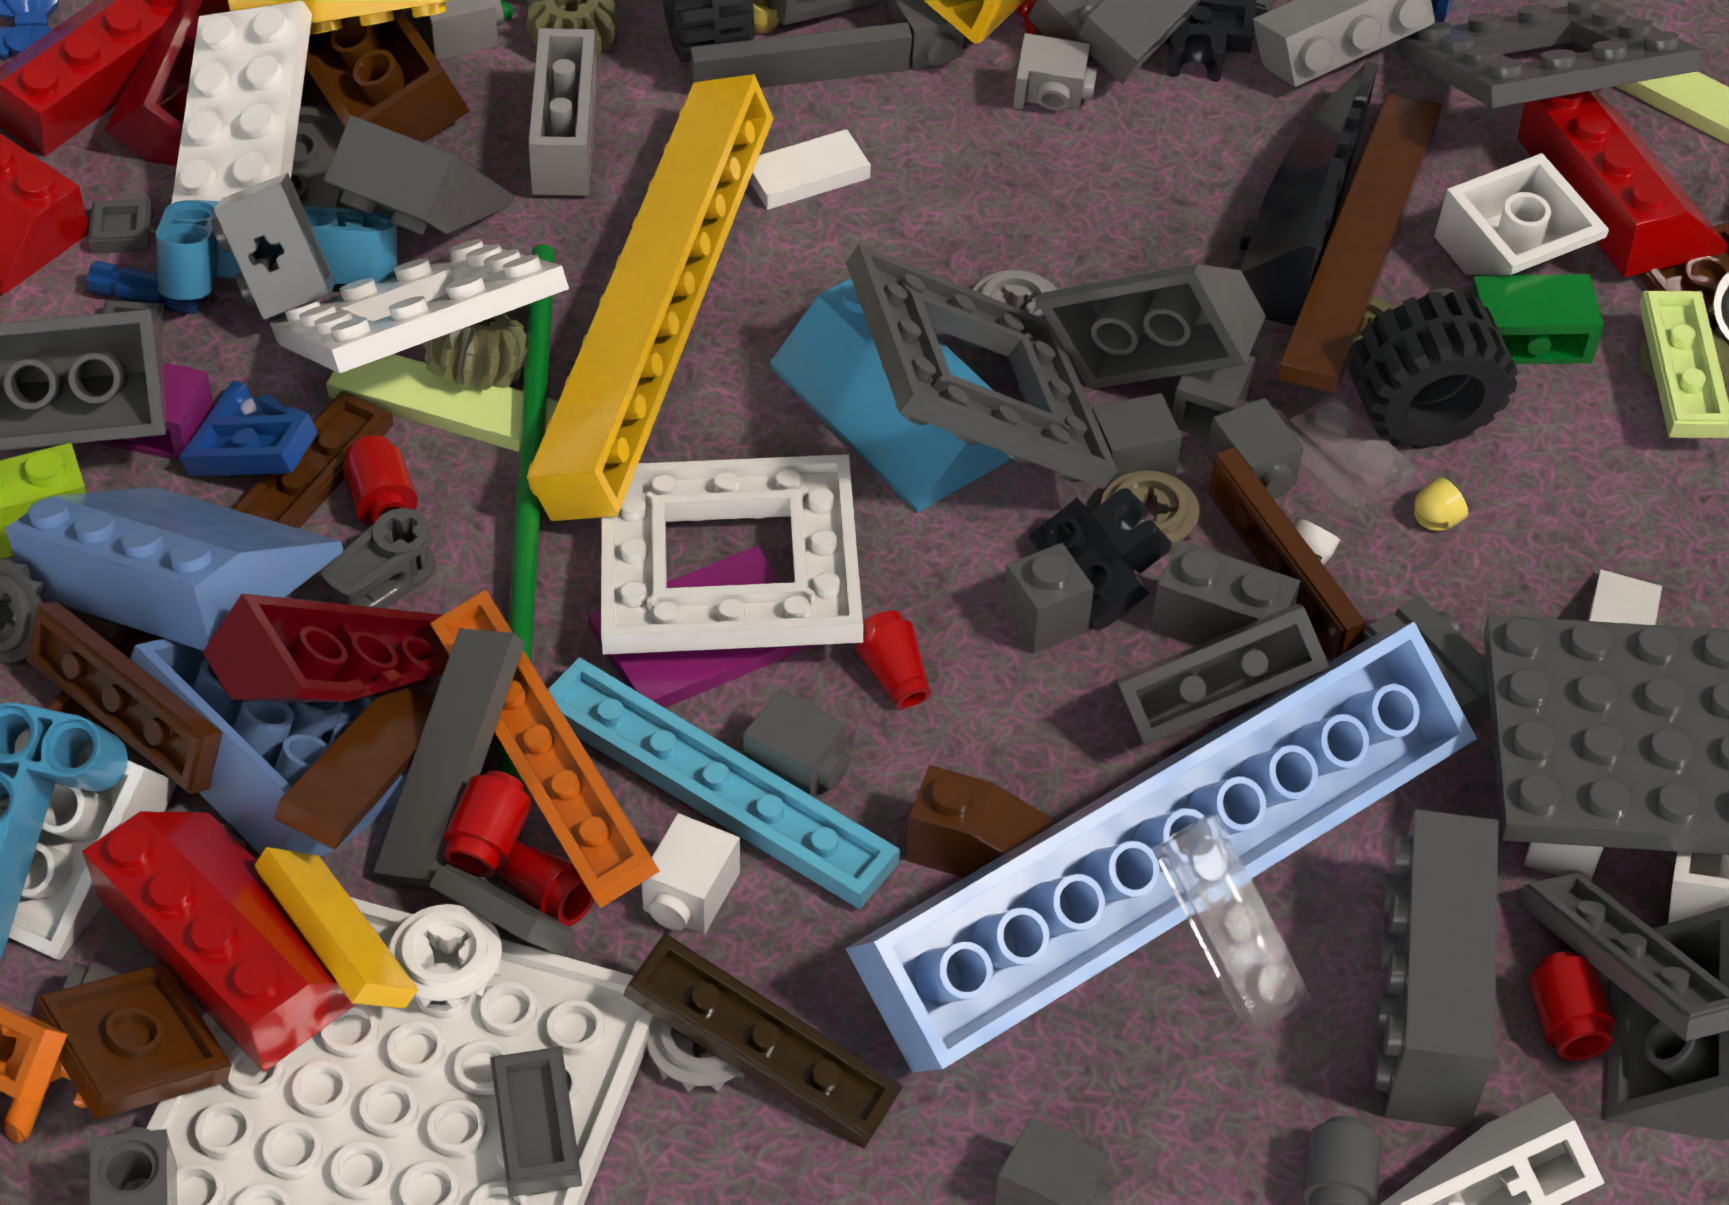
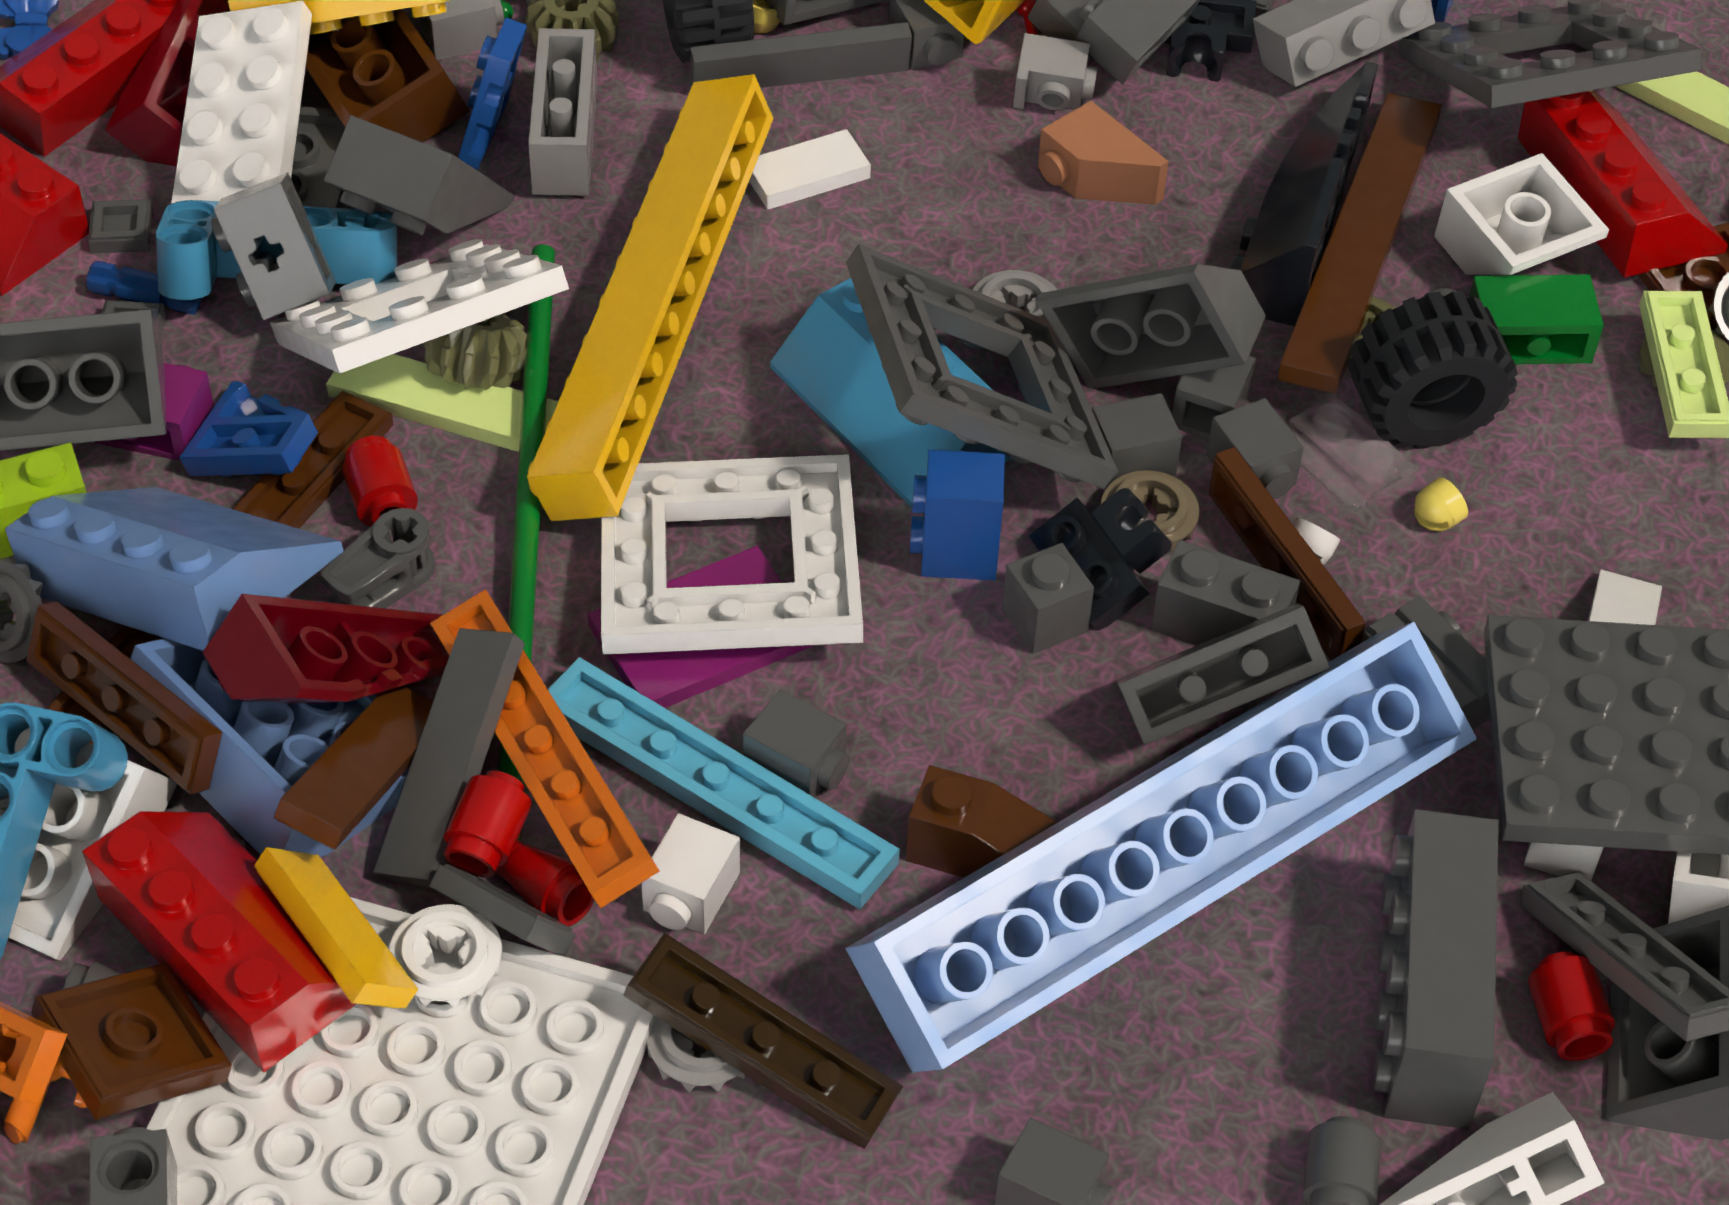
(492, 90): none -> blue wing
(535, 1121): dark grey tile -> none
(894, 658): red cone -> none
(961, 514): none -> blue brick
(1100, 159): none -> nougat slope
(1231, 923): clear plate -> none

